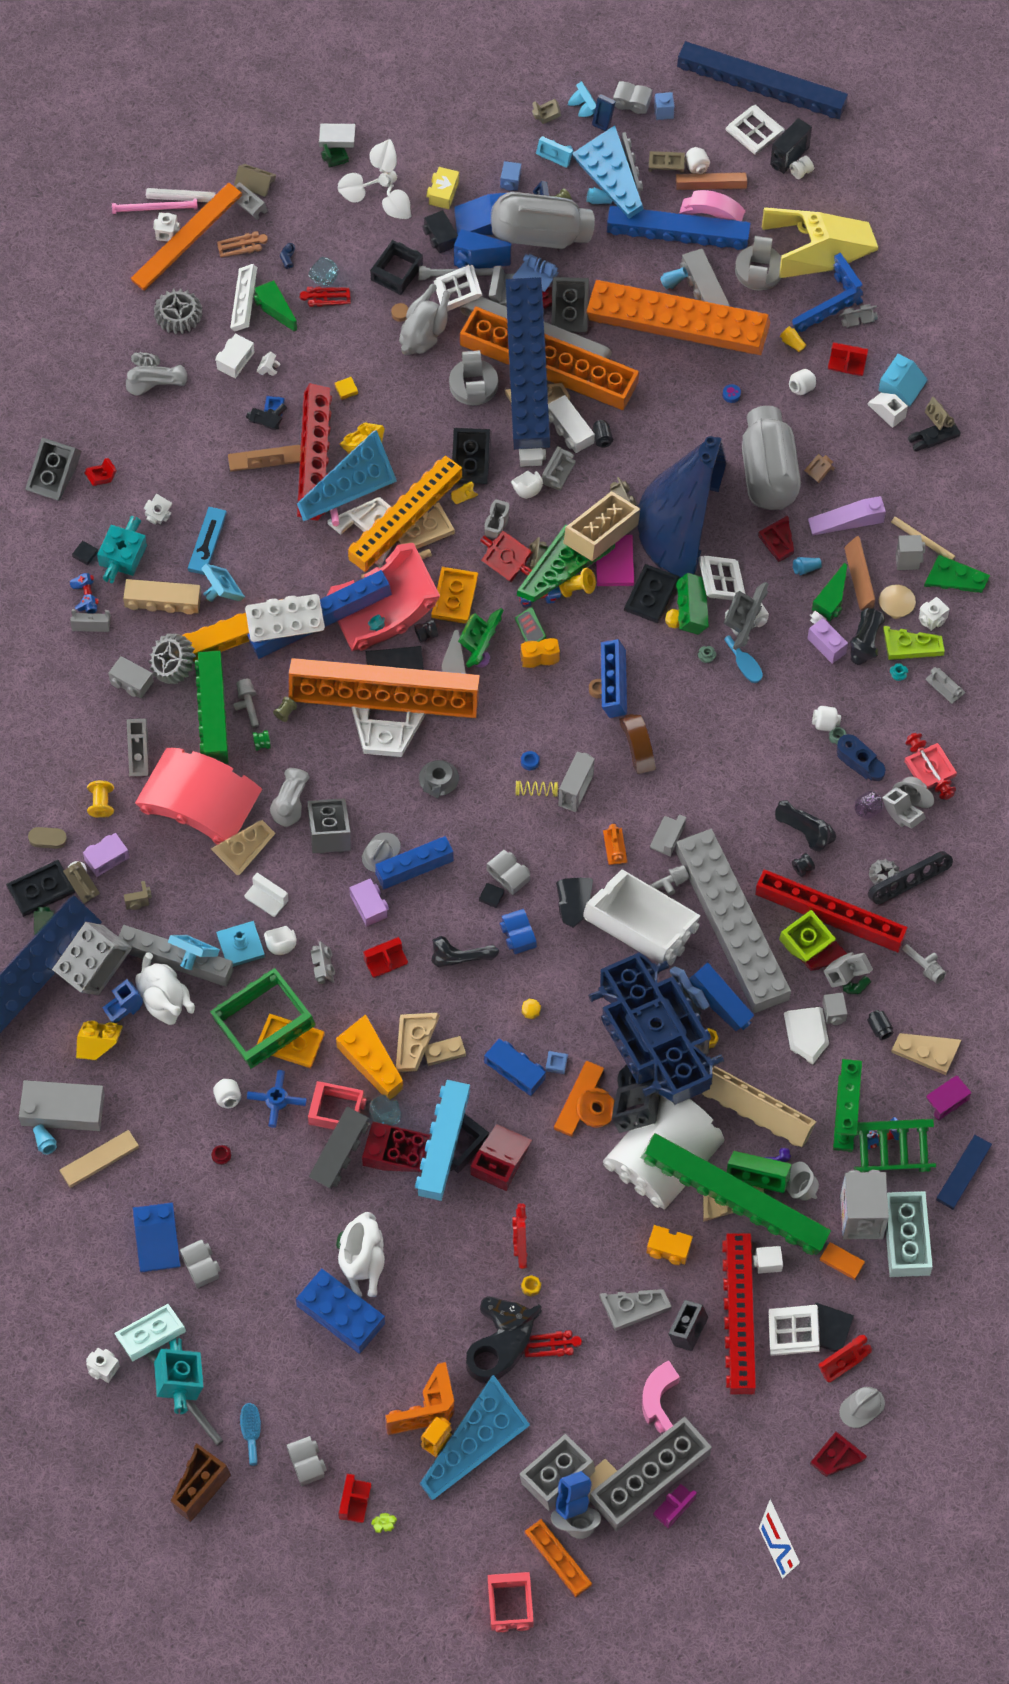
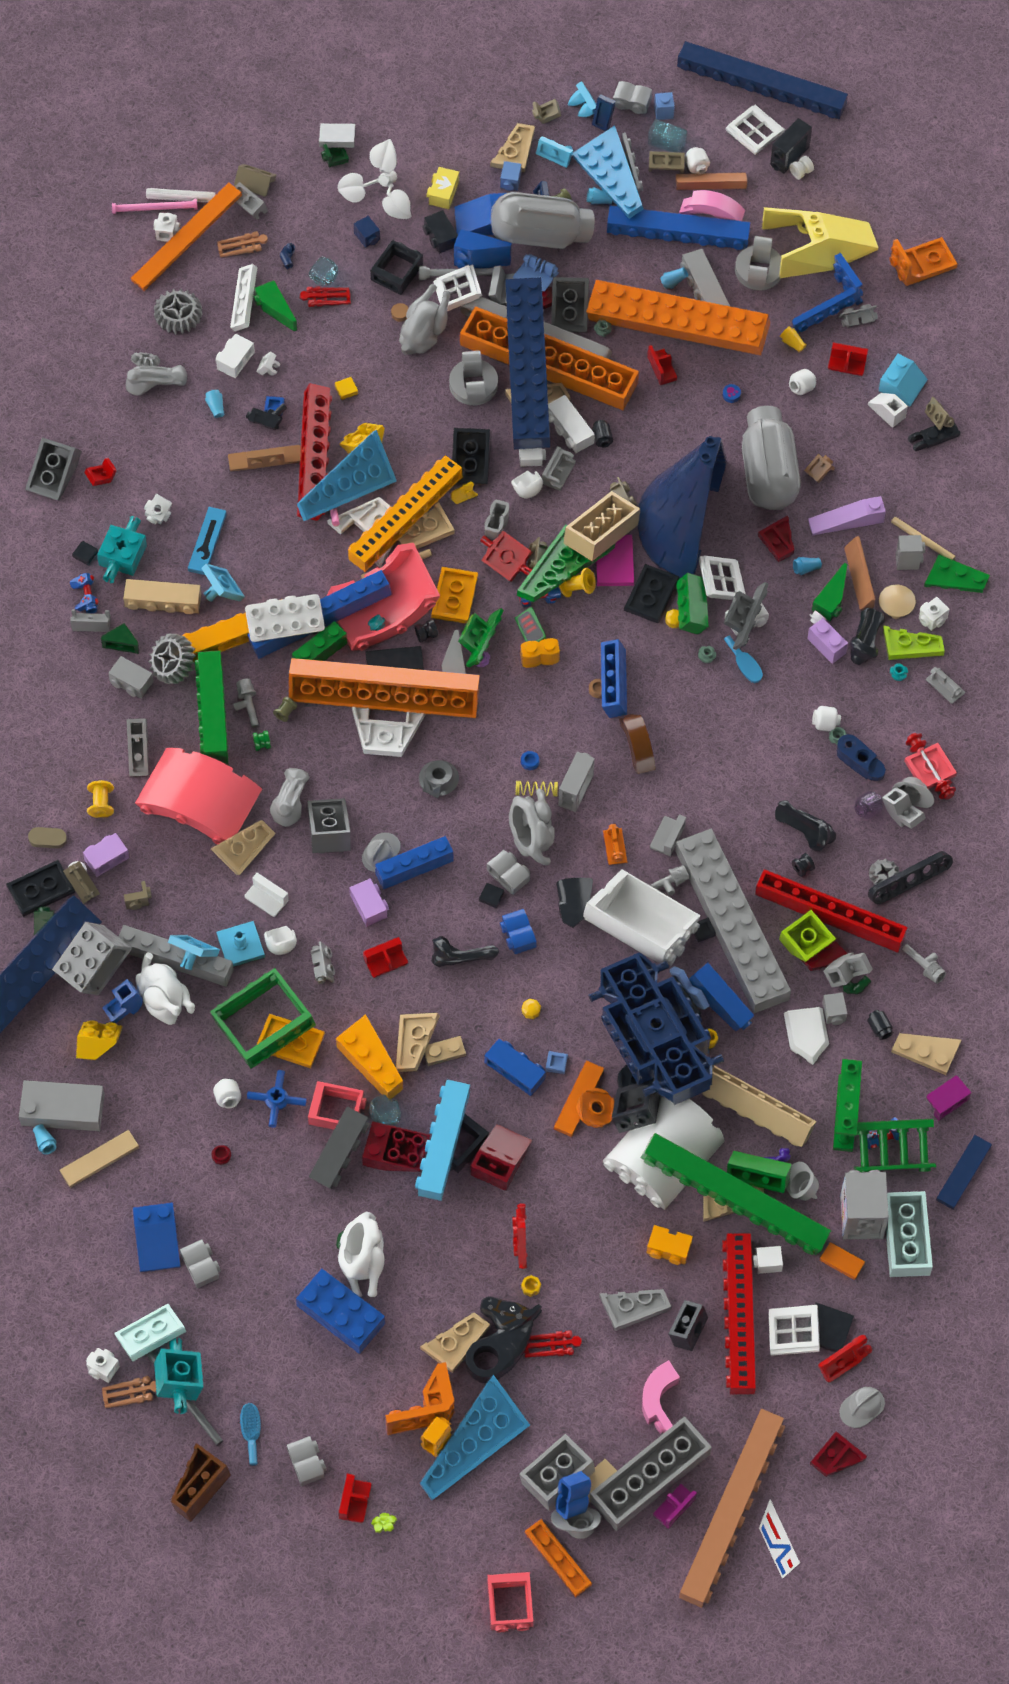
(121, 640): none -> dark green slope
(131, 1391): none -> nougat piece
(215, 402): none -> medium azure cone
(323, 644): none -> green brick
(367, 231): none -> dark blue brick
(455, 1342): none -> tan wing
(516, 147): none -> tan wing
(532, 826): none -> light grey piece
(602, 331): none -> sand green plate
(661, 365): none -> red panel
(667, 136): none -> clear light blue brick
(705, 930): none -> black tile
(731, 1508): none -> nougat brick
(921, 261): none -> orange bracket

